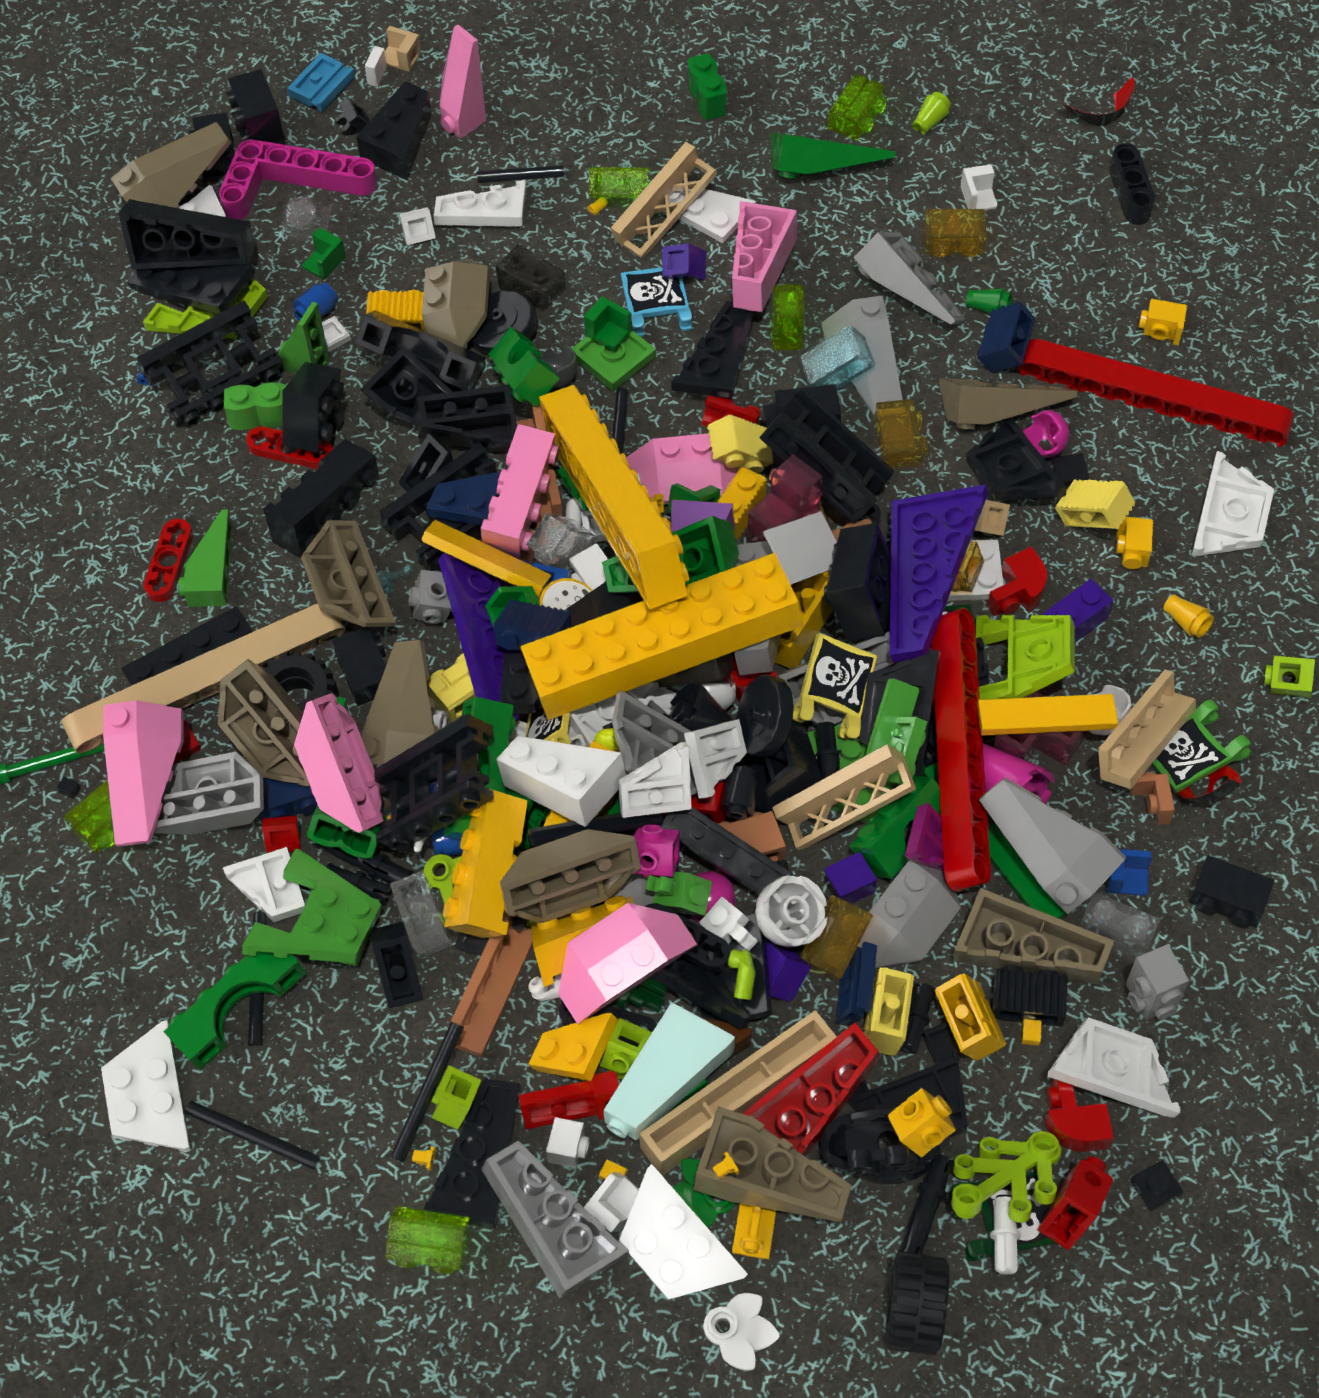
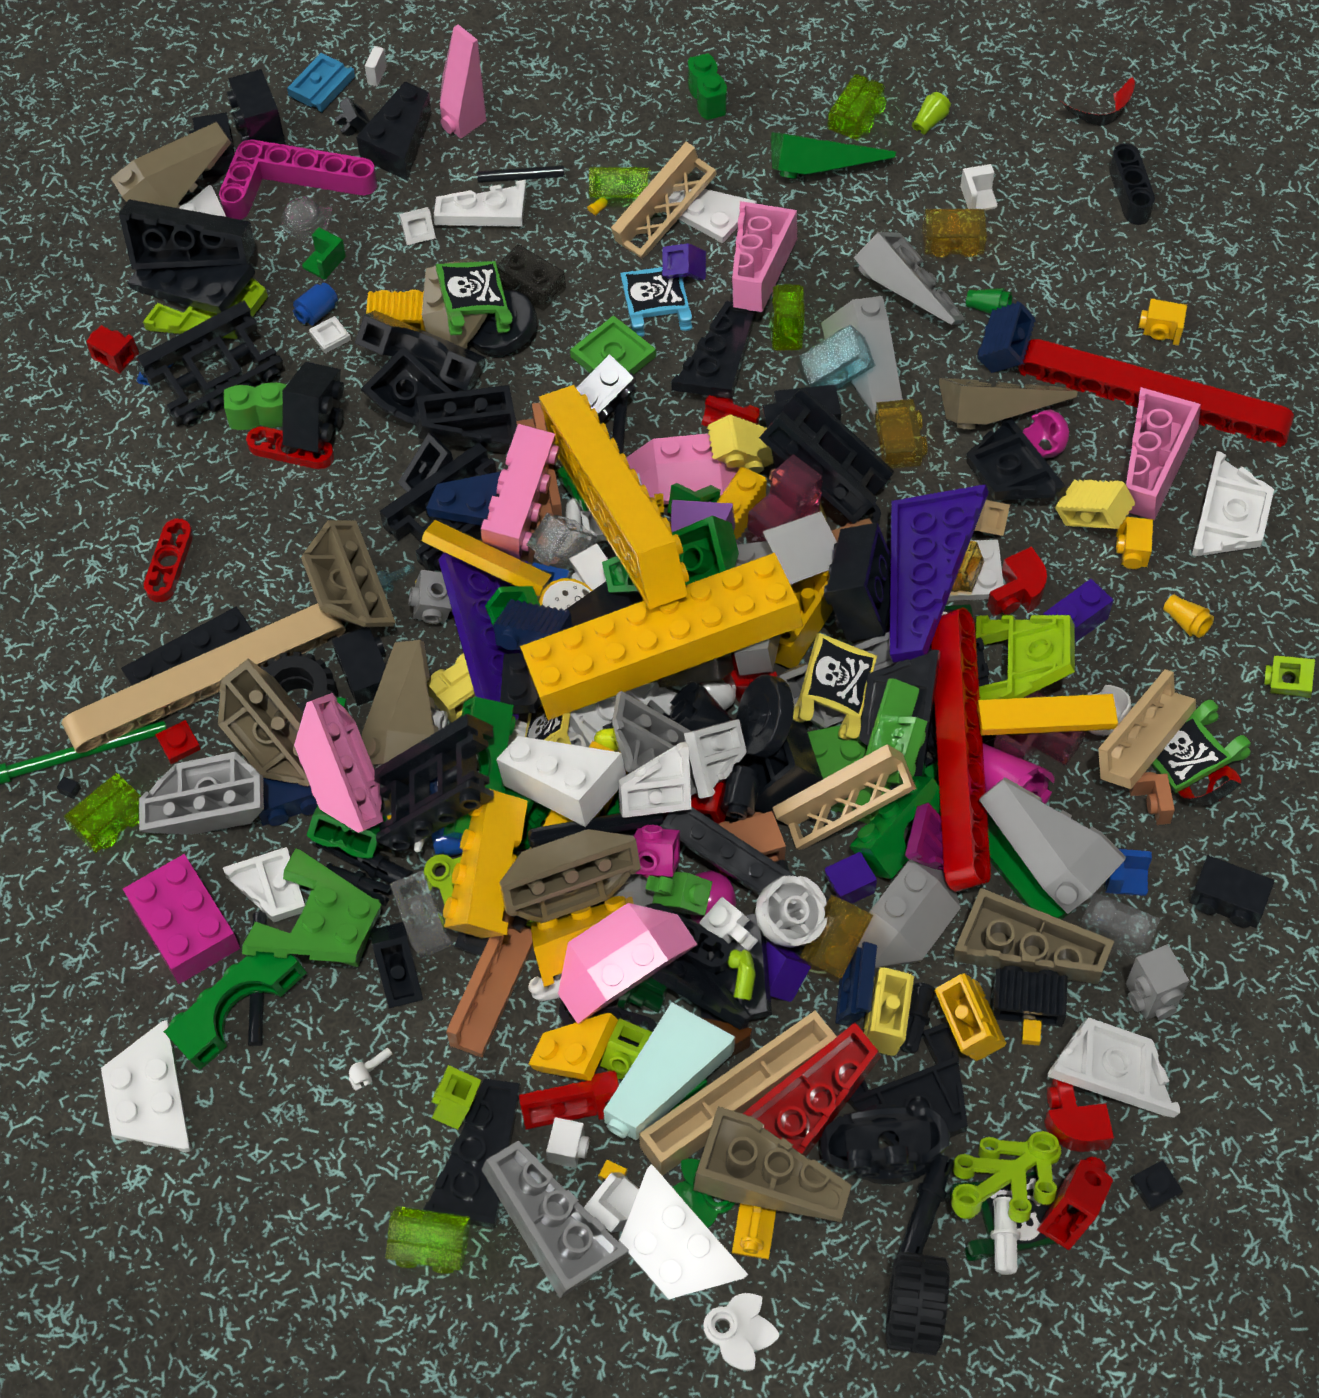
(112, 348): none -> red brick
(139, 756): bright pink wedge -> none
(181, 918): none -> dark pink brick
(209, 566): bright green slope -> none
(252, 1135): black bar -> none
(281, 833): red plate -> none
(306, 342): bright green slope -> none
(320, 496): black wedge -> none
(360, 1071): none -> white hand
(402, 48): tan panel -> none
(424, 1157): yellow piece -> none
(427, 1091): black bar -> none
(472, 290): none -> flag
(521, 368): green arch -> none
(563, 364): dark grey hair -> none
(606, 386): none -> bracket
(608, 323): green panel -> none
(725, 1167): yellow piece -> none
(828, 755): black axle -> none
(922, 1121): yellow brick -> none
(1070, 468): black tile -> none
(1159, 449): none -> bright pink wedge

